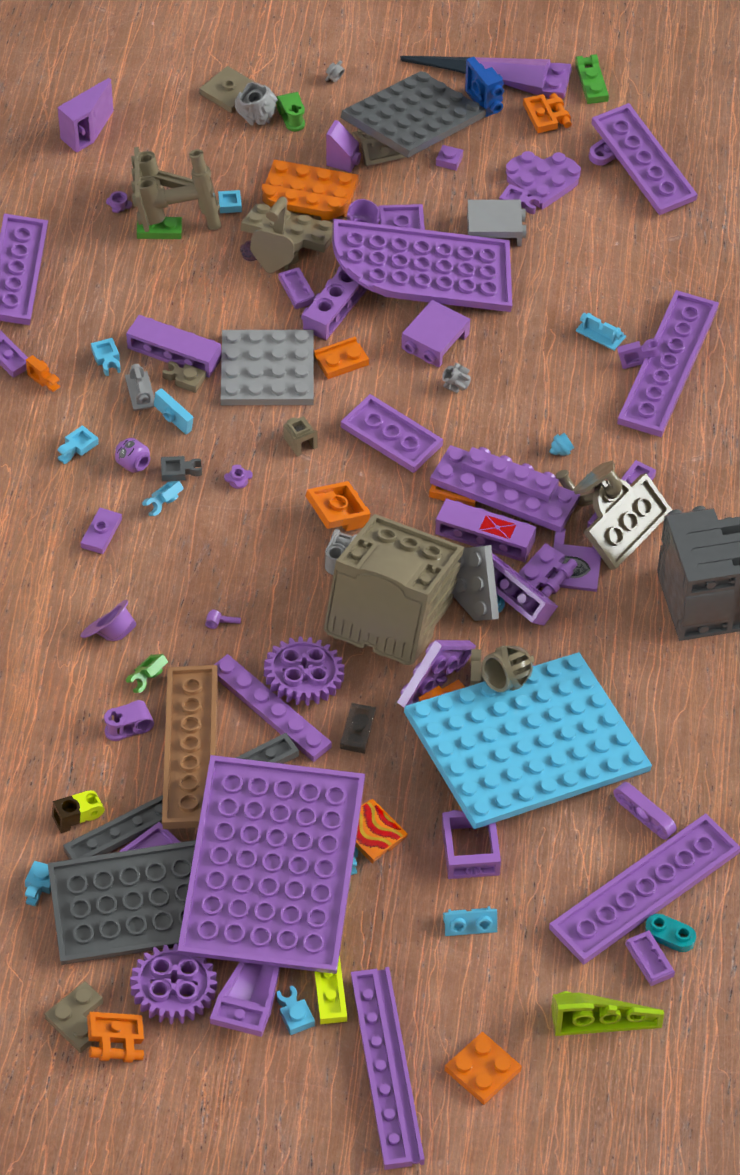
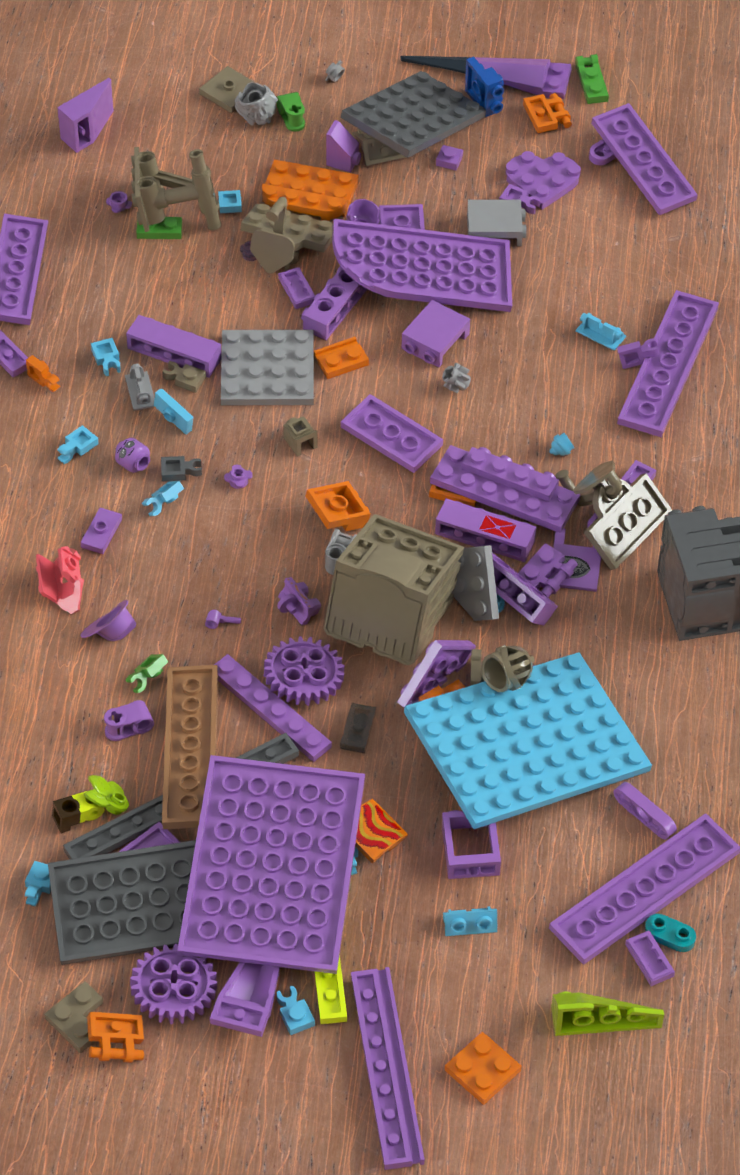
(50, 578): none -> coral piece
(107, 795): none -> lime plate
(294, 600): none -> medium lavender hips

